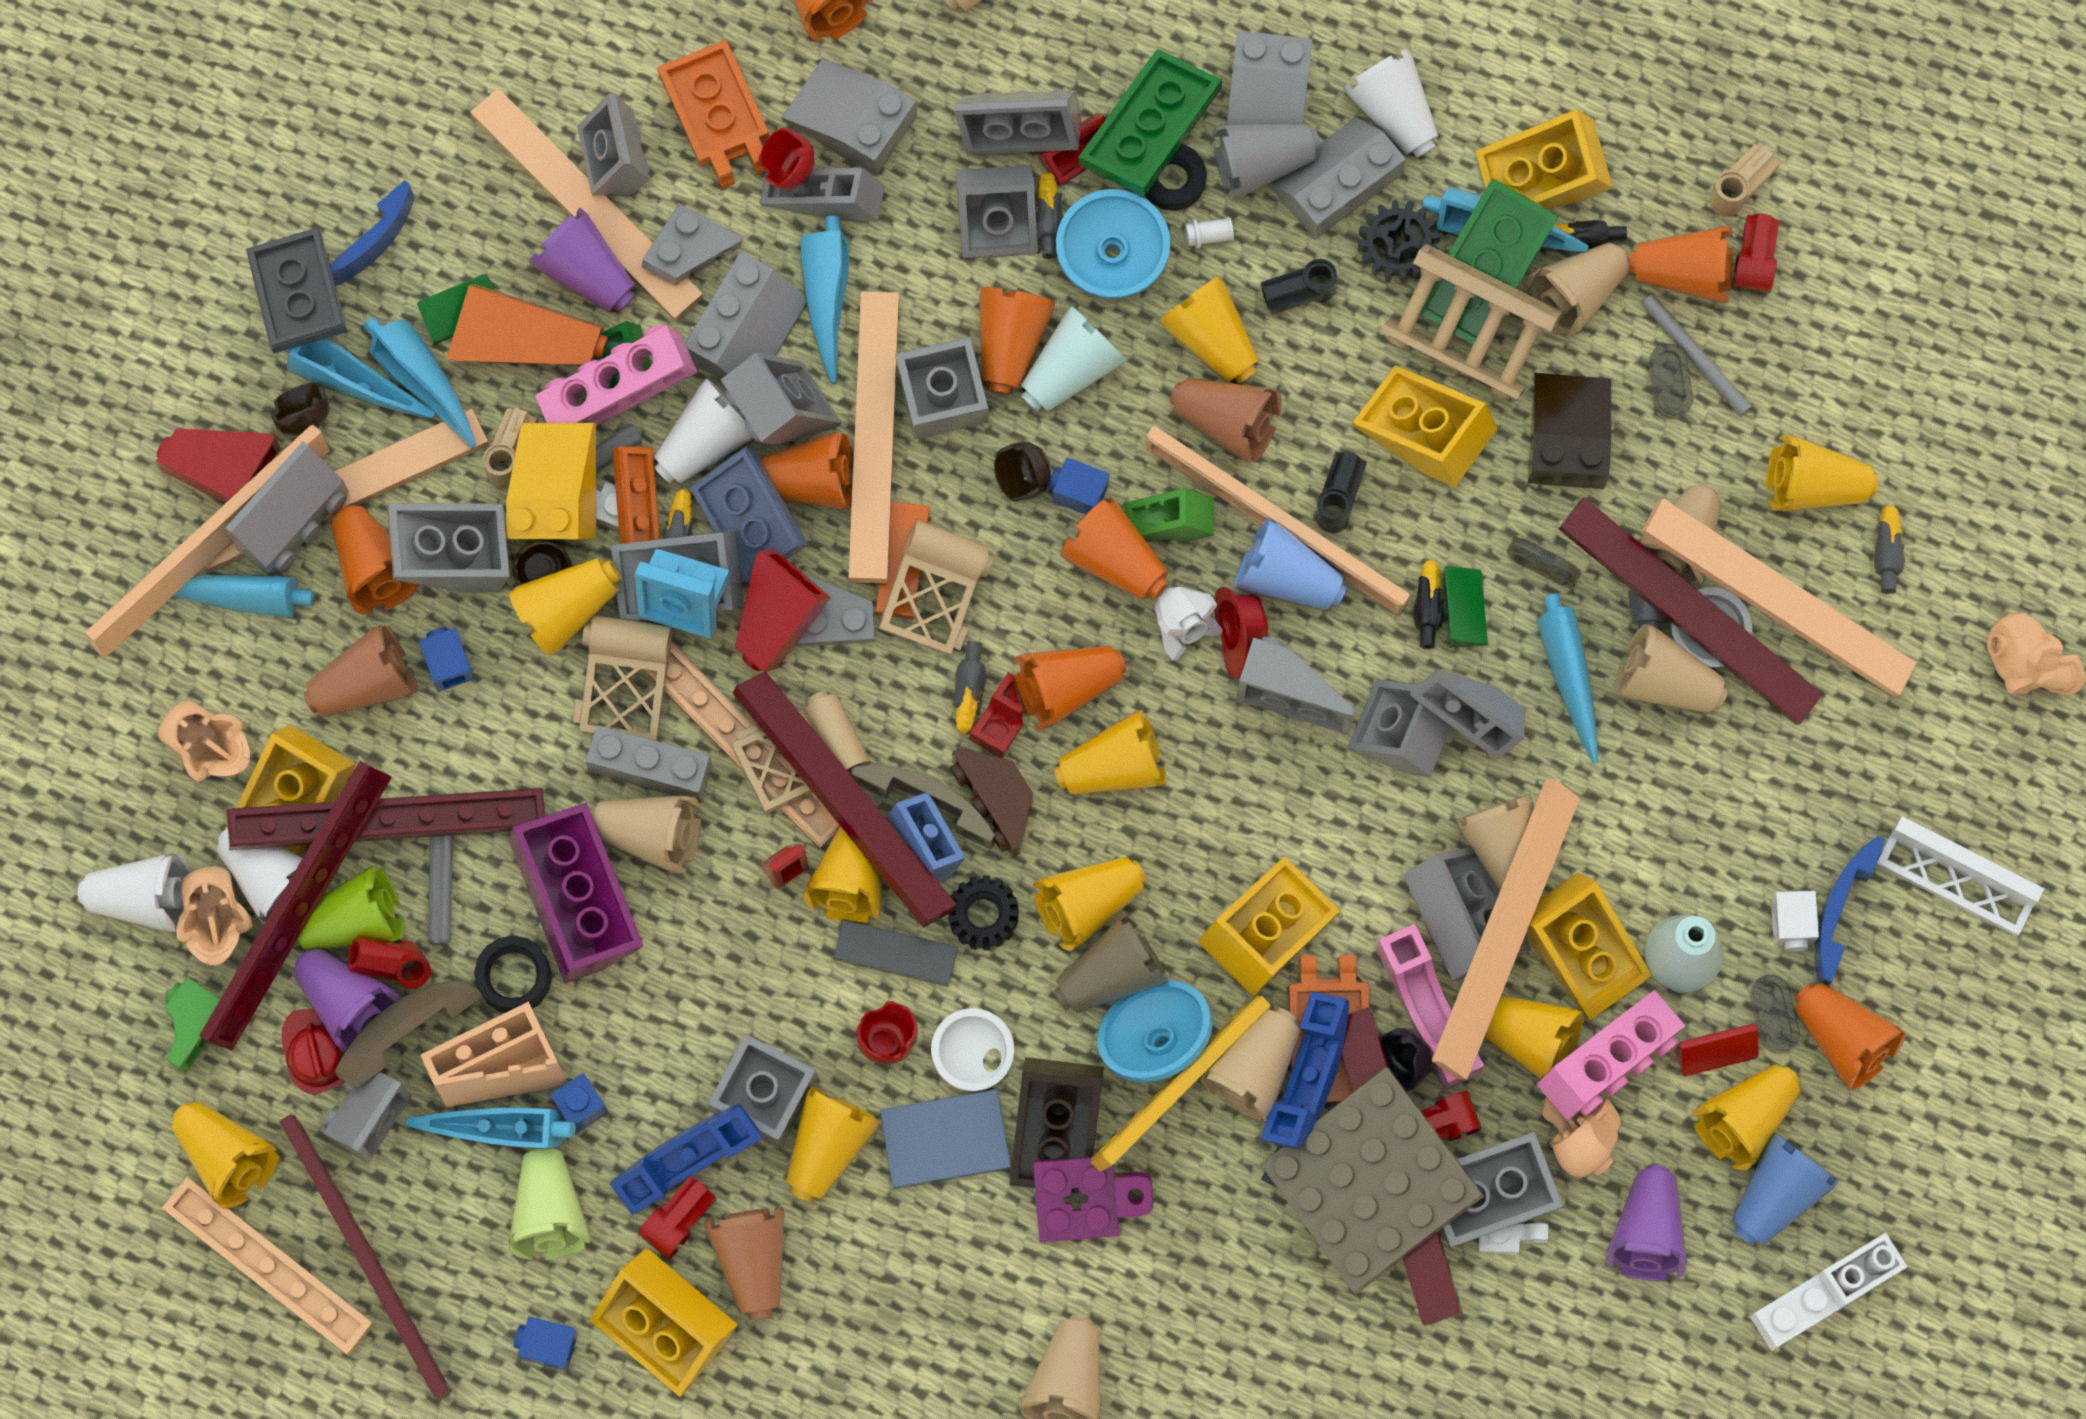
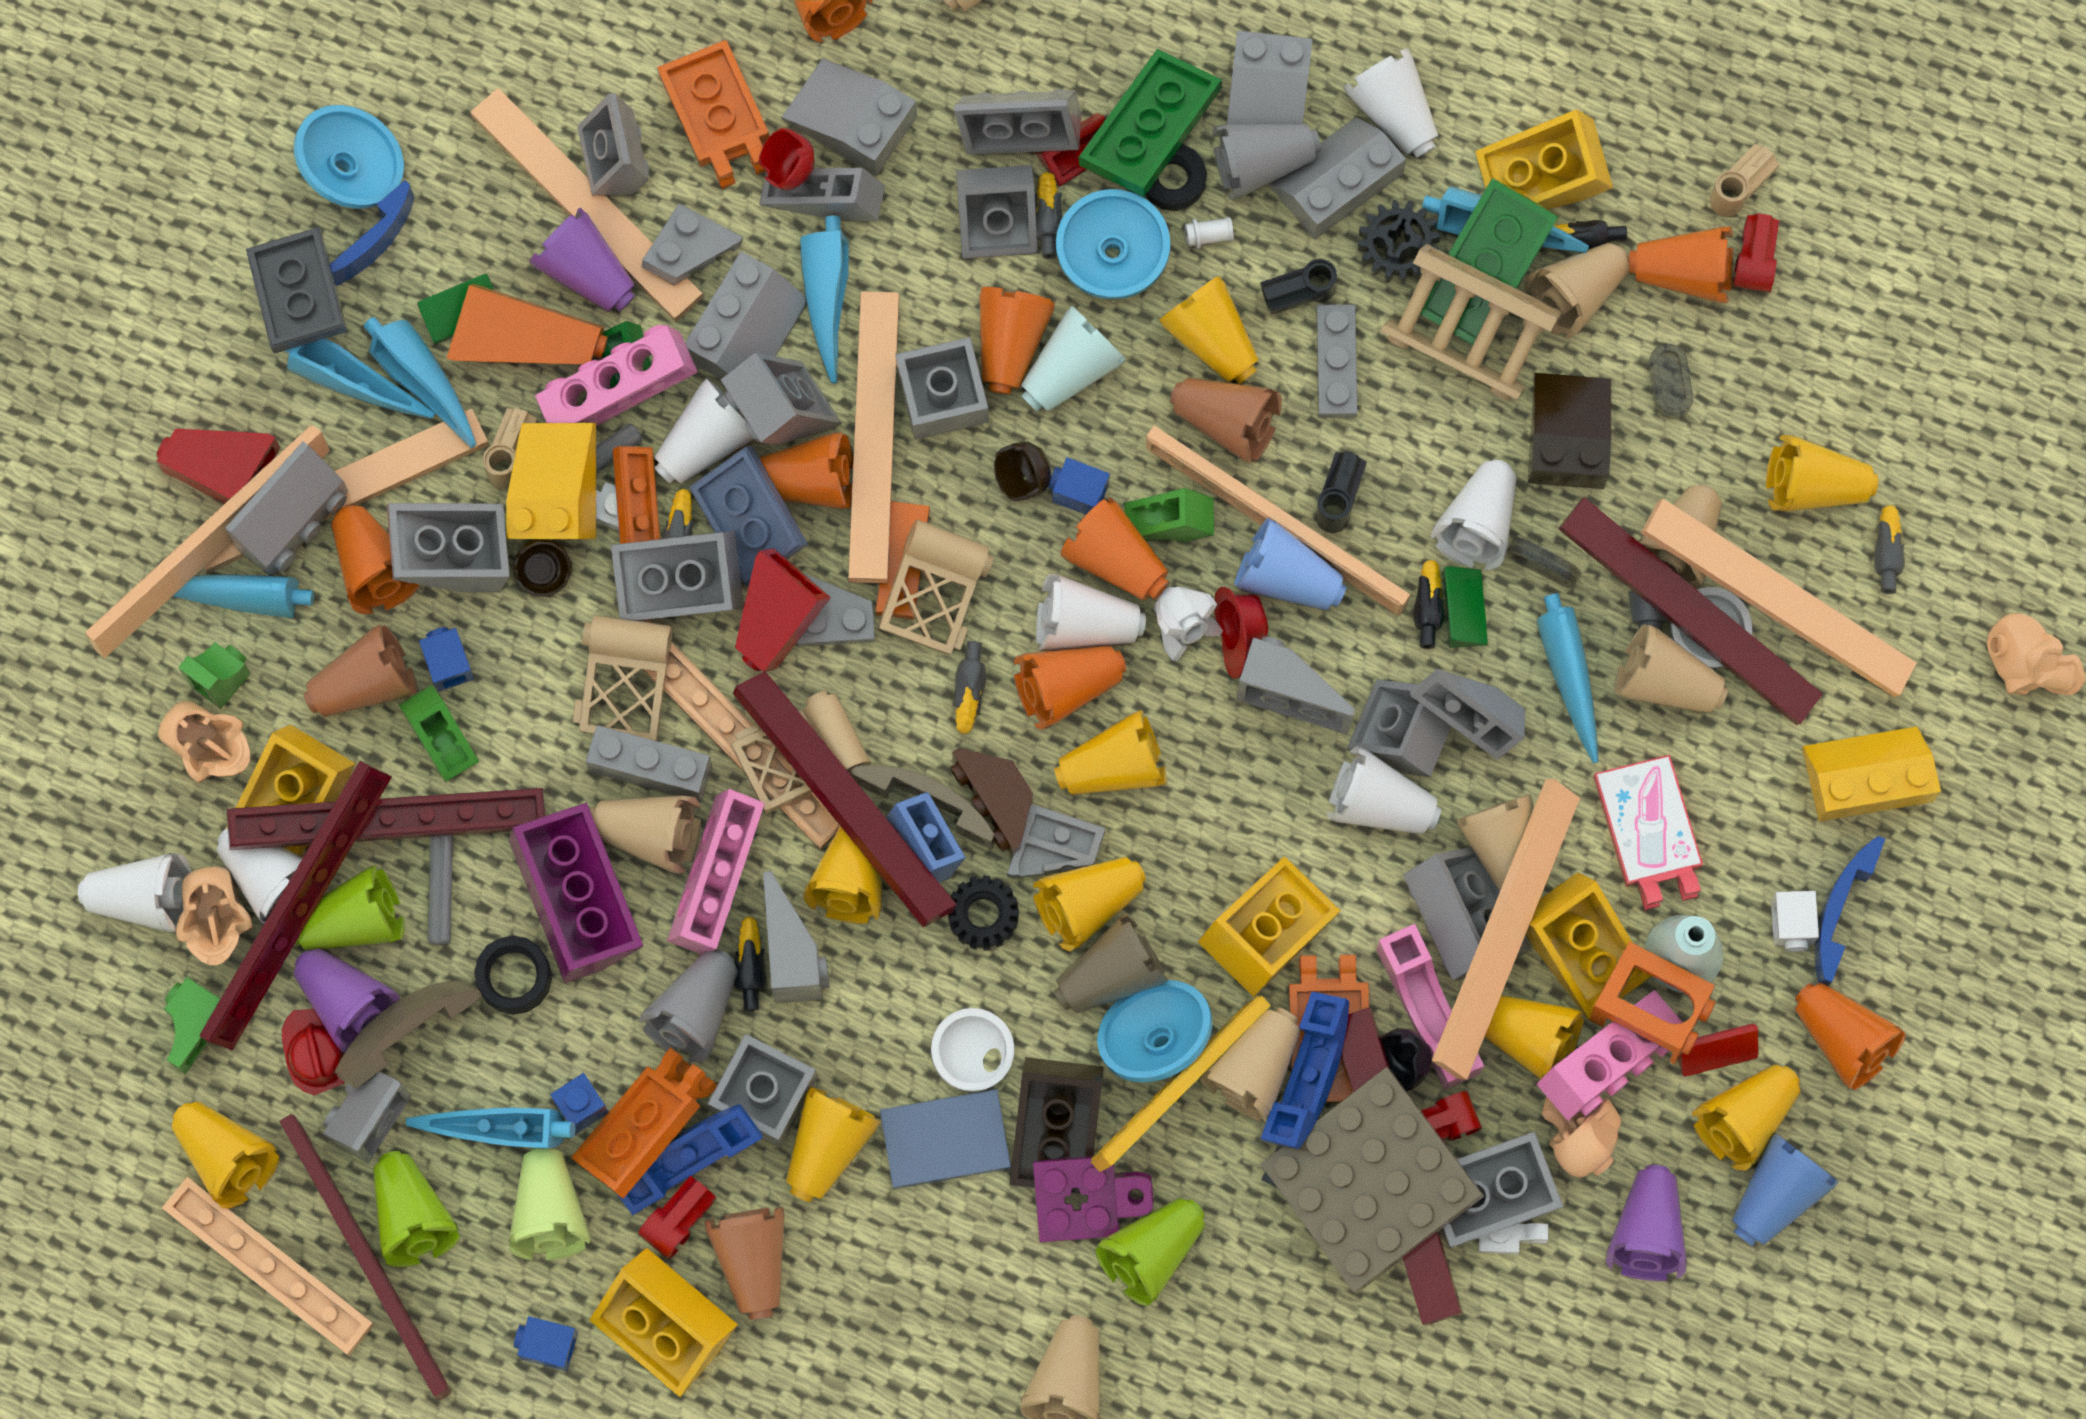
(216, 673): none -> bright green arch
(300, 409): dark brown hair -> none
(357, 145): none -> medium azure dish
(387, 960): red piece -> none
(409, 1213): none -> lime cone
(438, 733): none -> bright green arch
(495, 1060): light nougat wedge -> none
(564, 601): yellow cone -> none
(643, 1123): none -> orange tile
(680, 592): medium azure bracket -> none
(692, 1006): none -> light grey cone
(715, 871): none -> bright pink brick
(750, 964): none -> black piece
(786, 865): red slope -> none
(793, 955): none -> light grey slope
(887, 1033): red hair -> none
(895, 953): dark grey tile -> none
(1000, 720): red slope -> none
(1055, 844): none -> light grey wing
(1084, 617): none -> white cone
(1151, 1249): none -> lime cone
(1336, 361): none -> light grey plate
(1381, 797): none -> white cone
(1427, 424): yellow slope -> none
(1479, 518): none -> white cone
(1650, 828): none -> tile
(1671, 1036): none -> orange panel
(1696, 355): light grey bar -> none
(1774, 1014): clear smoke tile -> none
(1828, 1291): white slope -> none
(1871, 773): none -> yellow slope
(1965, 863): white fence -> none

